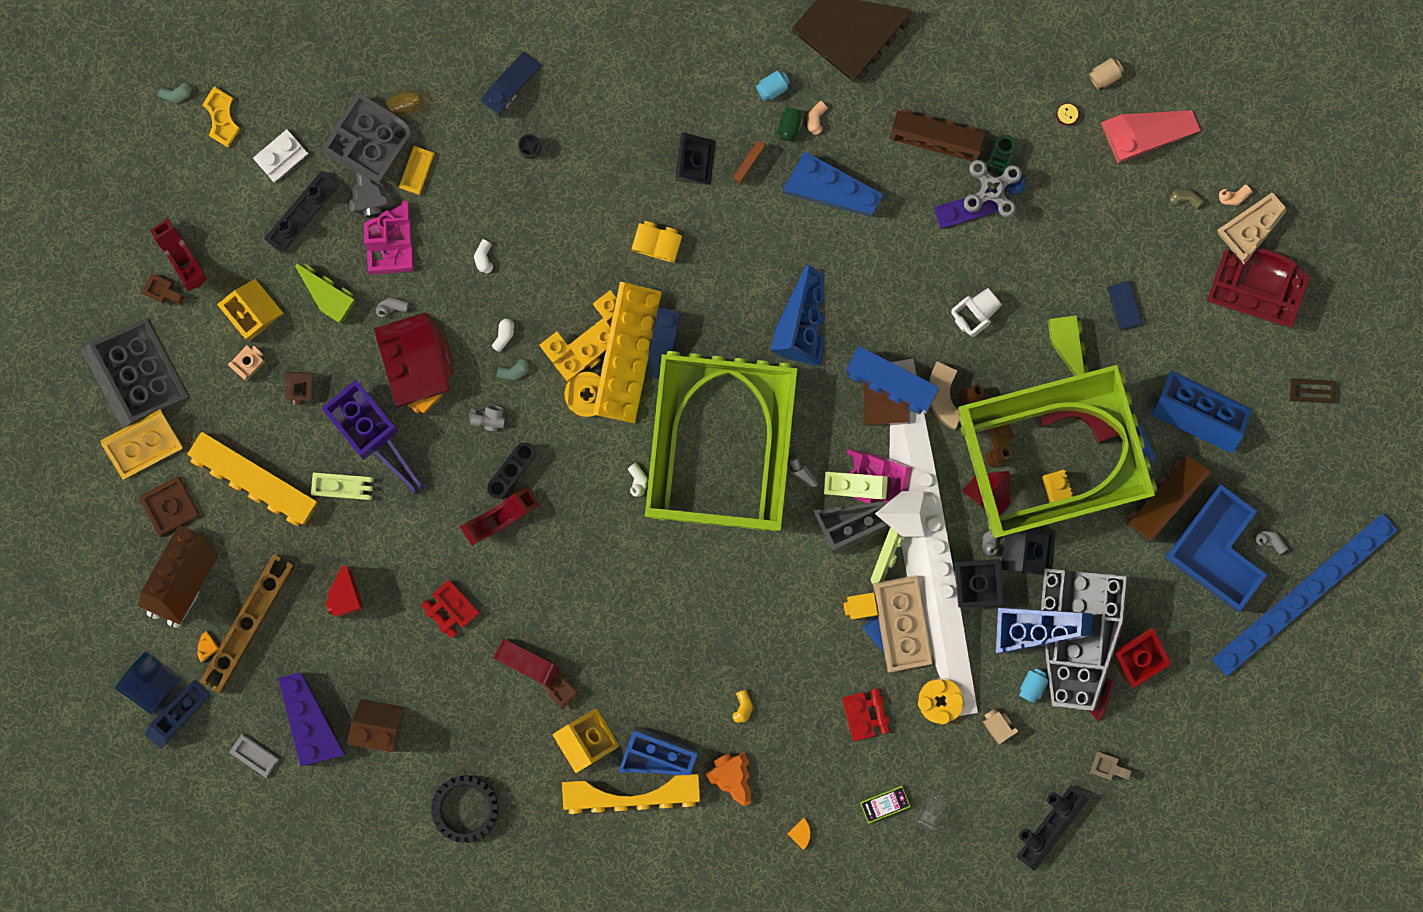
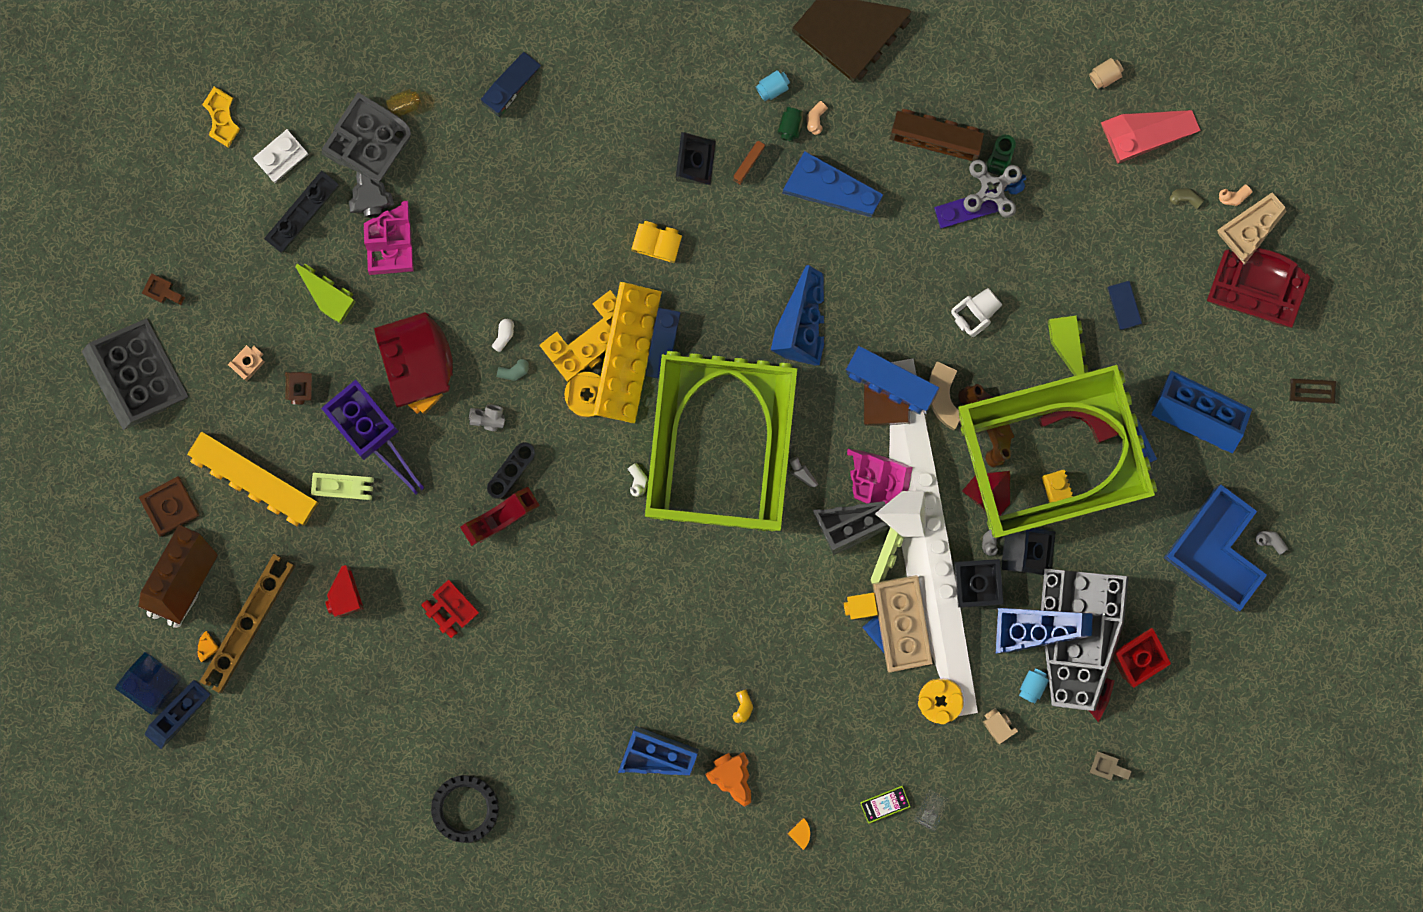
(141, 444): yellow plate -> none
(176, 95): sand green arm -> none
(179, 254): dark red arch -> none
(250, 309): yellow slope -> none
(254, 755): light grey tile -> none
(309, 725): dark purple wedge -> none
(376, 726): reddish brown slope -> none
(389, 305): light grey arm -> none
(416, 170): yellow tile -> none
(481, 259): white arm -> none
(526, 662): dark red beam -> none
(529, 142): black wheel -> none
(560, 690): reddish brown plate -> none
(582, 795): yellow arch -> none
(586, 740): yellow slope -> none
(855, 485): yellowish green plate -> none
(859, 718): red plate -> none
(1052, 828): black plate -> none
(1067, 114): light yellow tile -> none
(1170, 496): reddish brown slope -> none
(1304, 594): blue plate -> none

